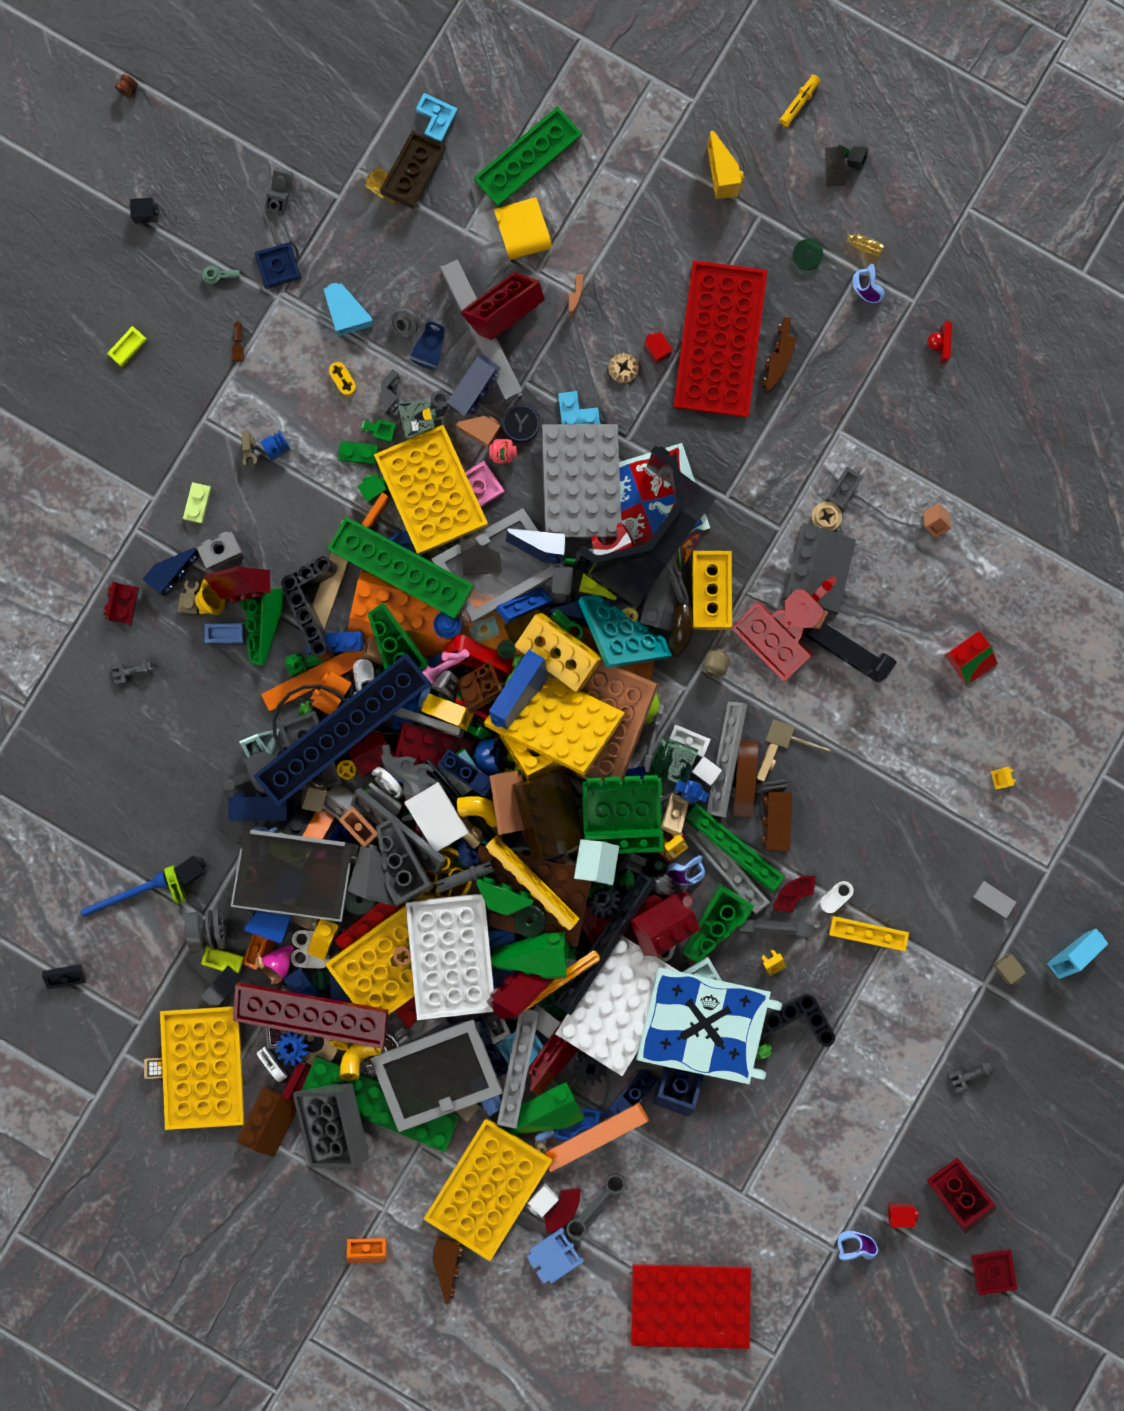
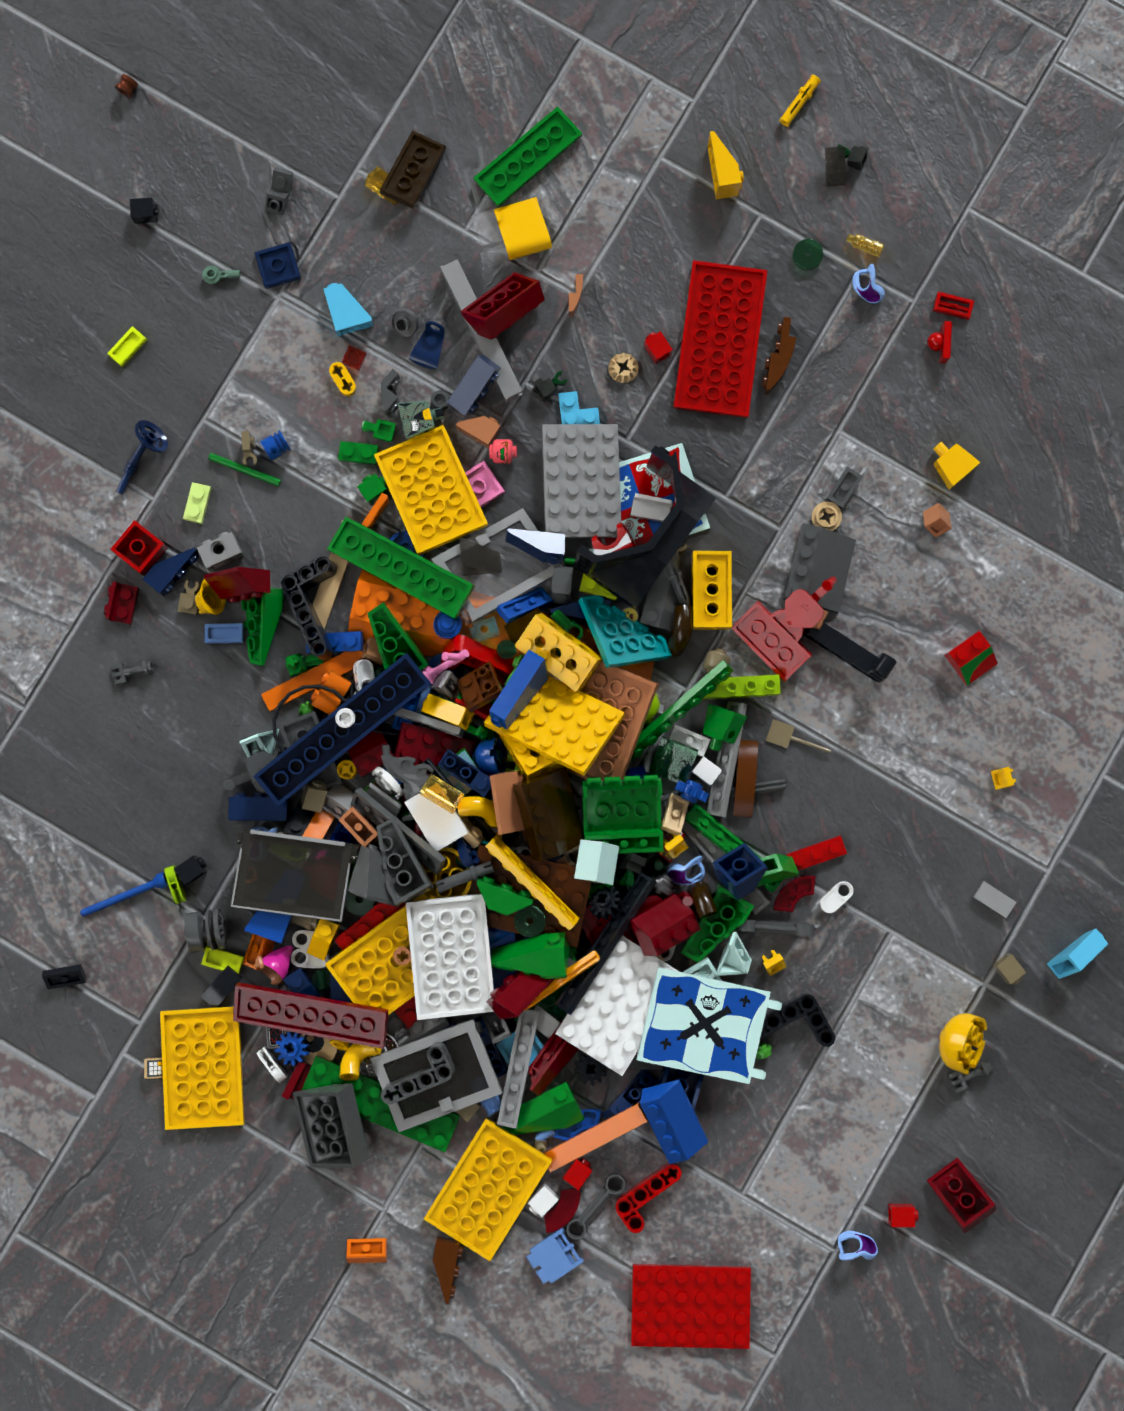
(139, 548): none -> red brick
(146, 441): none -> dark blue dish
(237, 349): reddish brown piece -> none
(244, 469): none -> green bar
(267, 1122): reddish brown slope -> none
(345, 718): none -> white tile
(354, 358): none -> clear red tile
(416, 1078): none -> dark grey beam
(440, 115): medium azure plate -> none
(441, 794): none -> clear yellow slope
(520, 423): black tile -> none
(547, 387): none -> pearl dark grey piece
(578, 1172): none -> red brick
(650, 507): none -> white panel
(651, 1192): none -> red beam
(673, 1121): none -> blue slope
(681, 707): none -> green plate
(688, 547): shield -> none
(703, 900): none -> dark brown cylinder
(722, 726): none -> green torso
(734, 958): none -> light aqua slope
(739, 871): none -> dark blue slope
(746, 687): none -> lime brick
(767, 763): tan plate -> none
(777, 821): reddish brown brick -> none
(779, 868): none -> green slope
(818, 853): none -> red plate
(868, 933): yellow plate -> none
(937, 308): none -> red tile
(953, 463): none -> yellow torso
(957, 1042): none -> yellow cylinder
(994, 1271): dark red plate -> none

